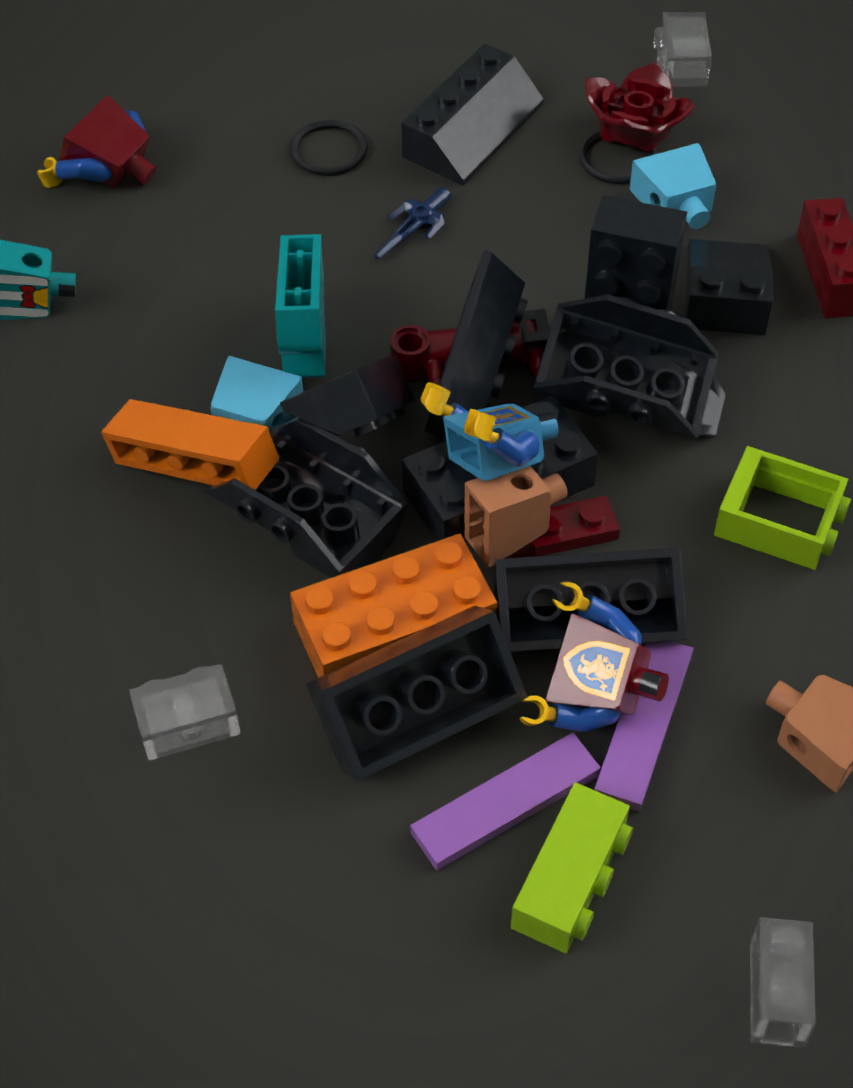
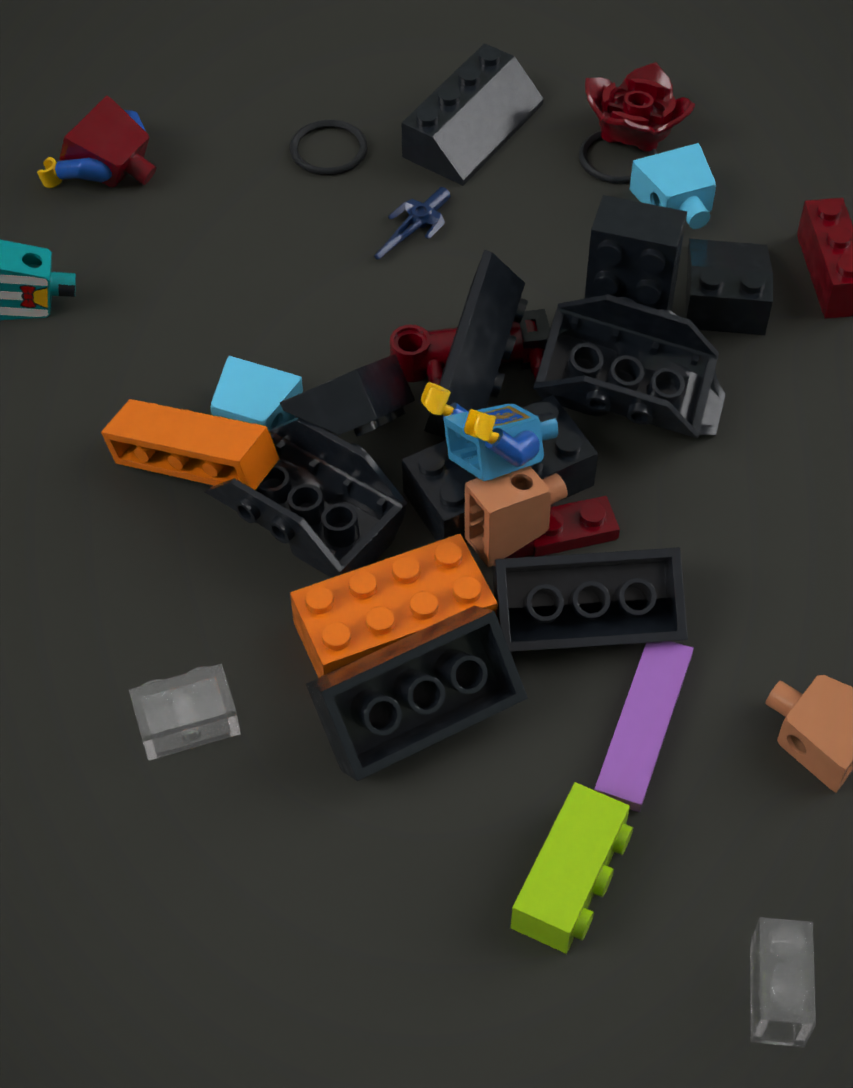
(301, 306): teal brick -> none
(504, 801): medium lavender tile -> none
(597, 669): torso -> none
(684, 48): clear brick -> none
(791, 480): lime window -> none

